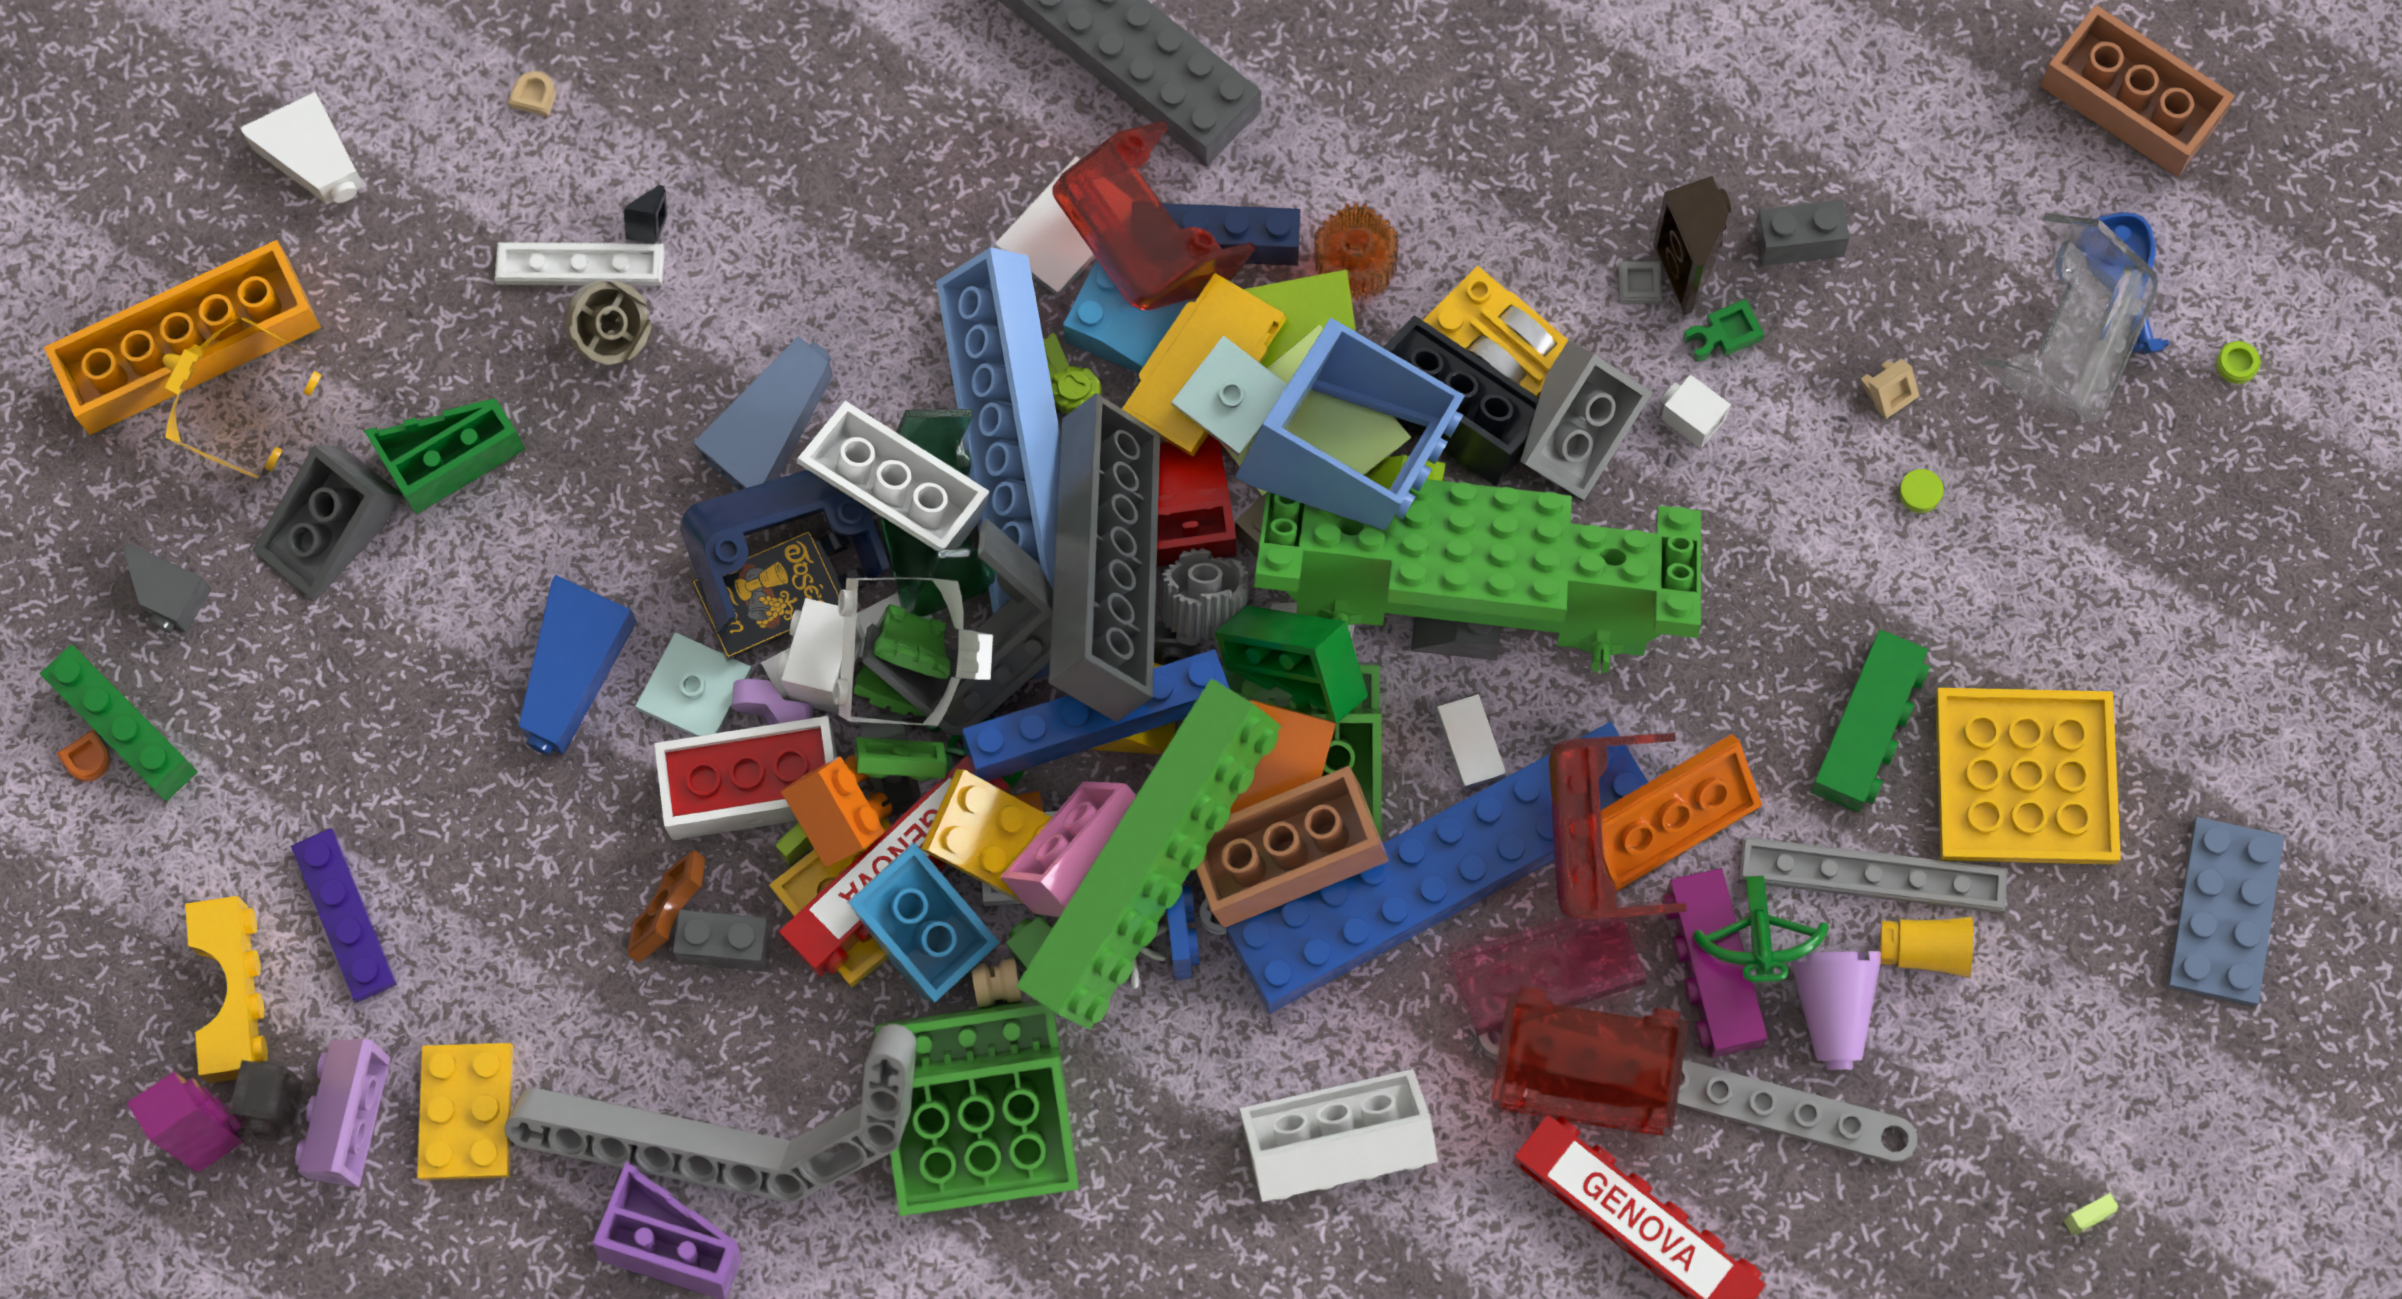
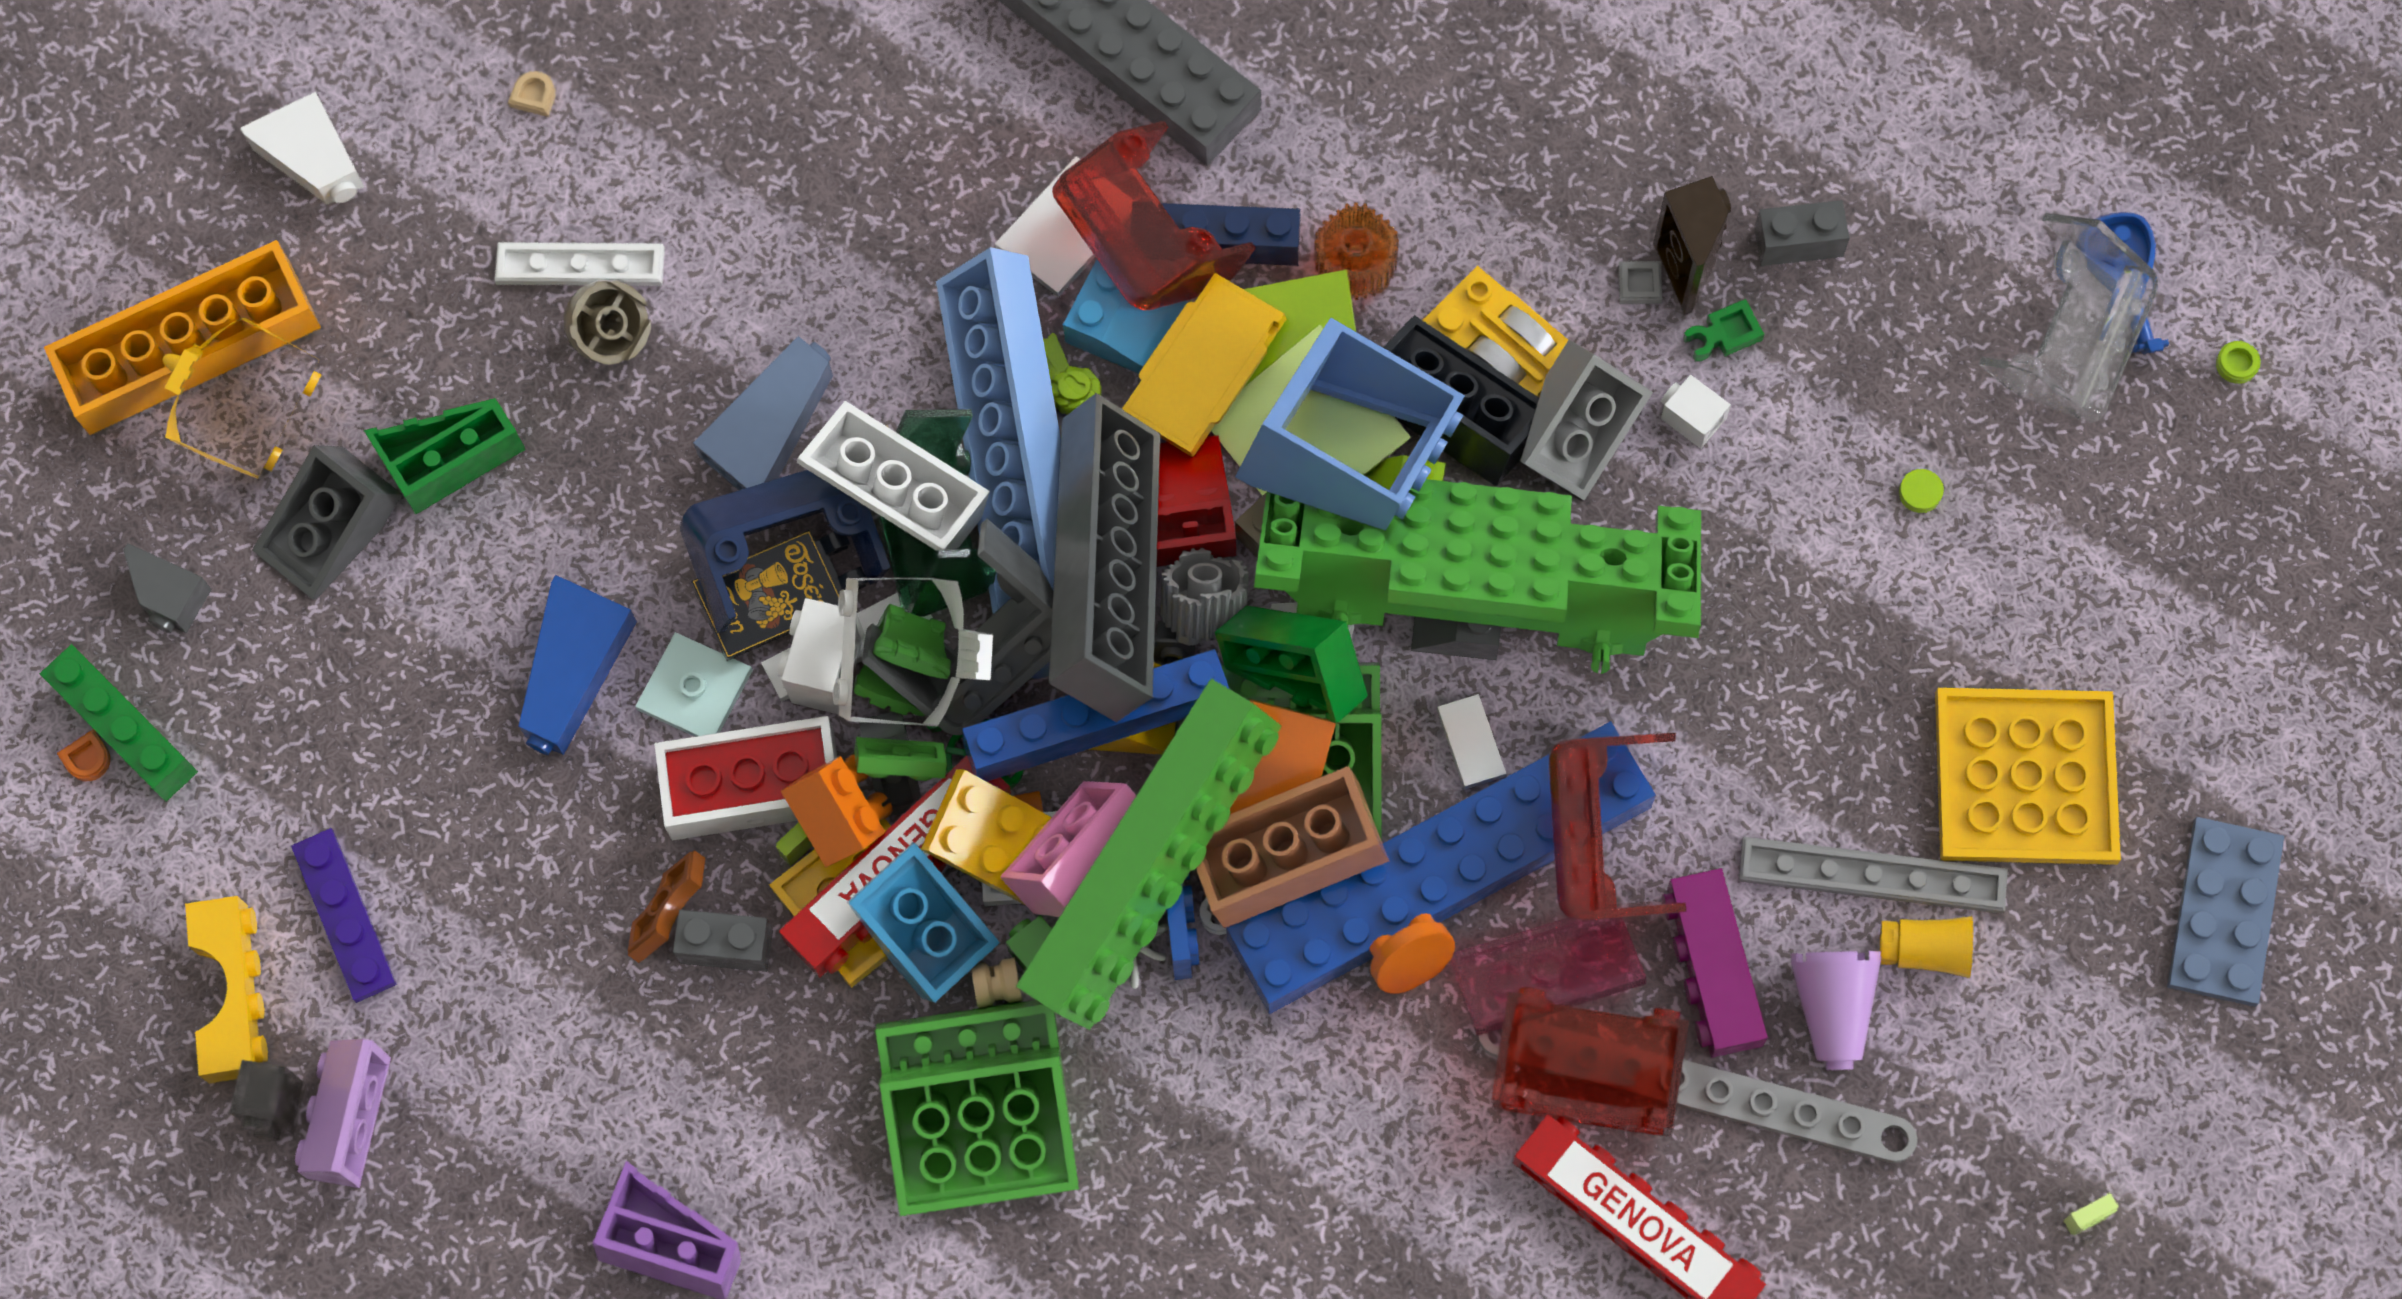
(186, 1121): magenta brick -> none
(465, 1111): yellow plate -> none
(646, 216): black slope -> none
(726, 1155): light grey beam -> none
(763, 699): lavender piece -> none
(1229, 395): light aqua plate -> none
(1339, 1135): white slope -> none
(1411, 955): none -> orange tile
(1677, 811): orange tile -> none
(1762, 958): green piece -> none
(1870, 721): green brick -> none
(1892, 387): tan tile -> none
(2136, 90): nougat brick -> none

